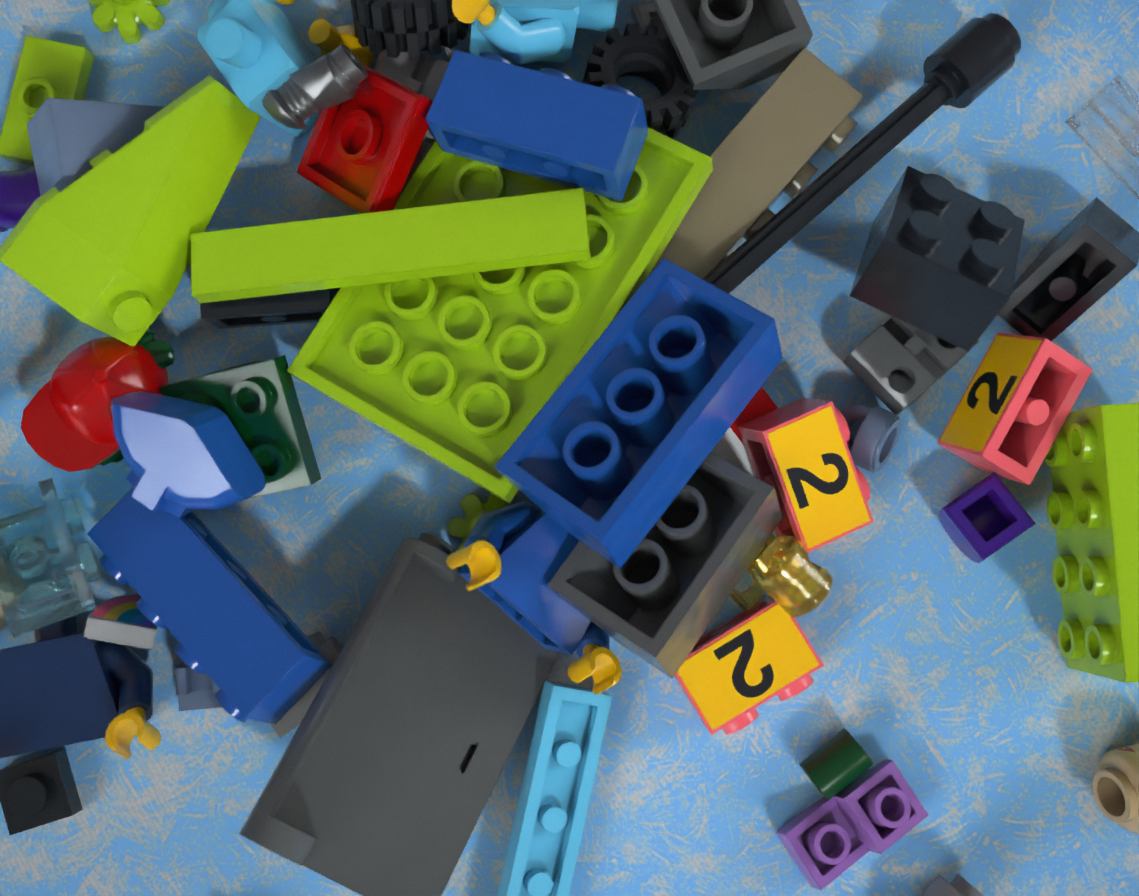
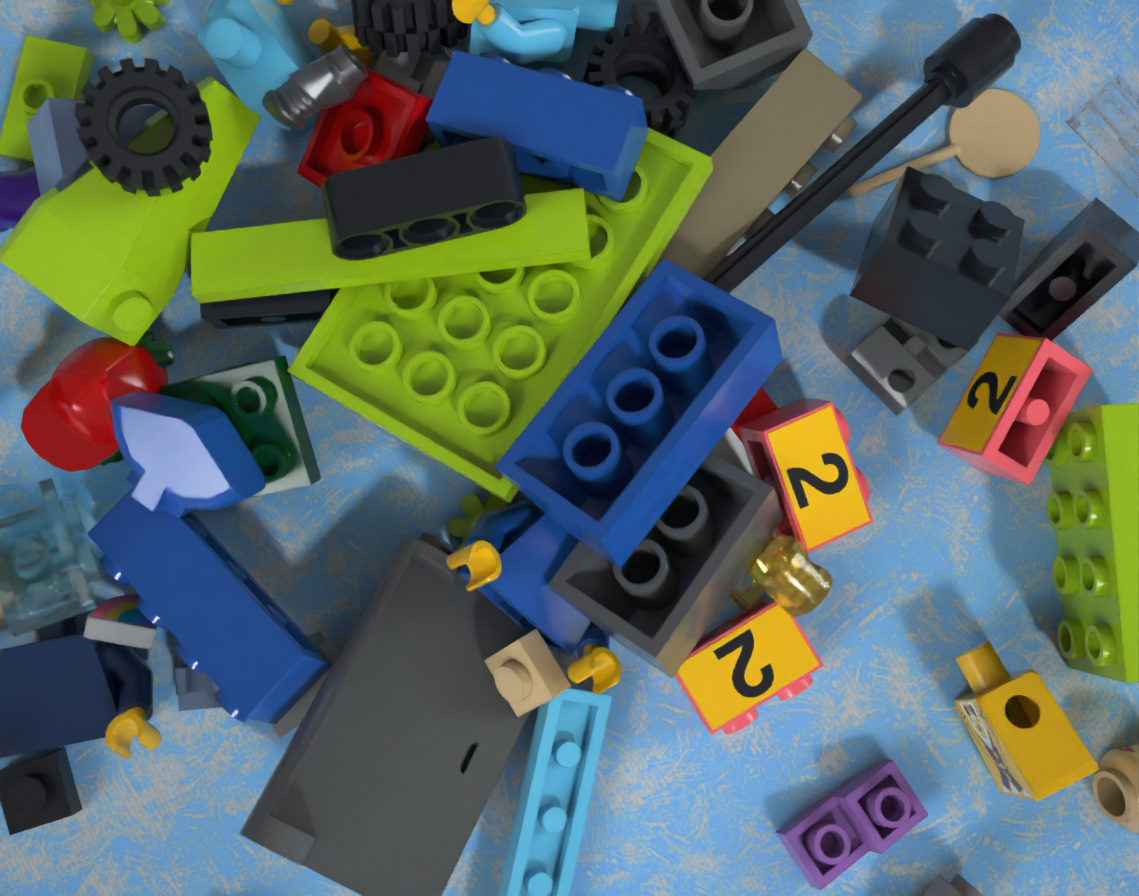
(137, 86): none -> black tyre
(423, 199): none -> black beam
(527, 673): none -> tan plate
(836, 764): dark green hinge -> none
(875, 436): sand blue tile -> none
(984, 519): dark purple brick -> none
(987, 138): none -> tan piece
(1033, 748): none -> yellow torso

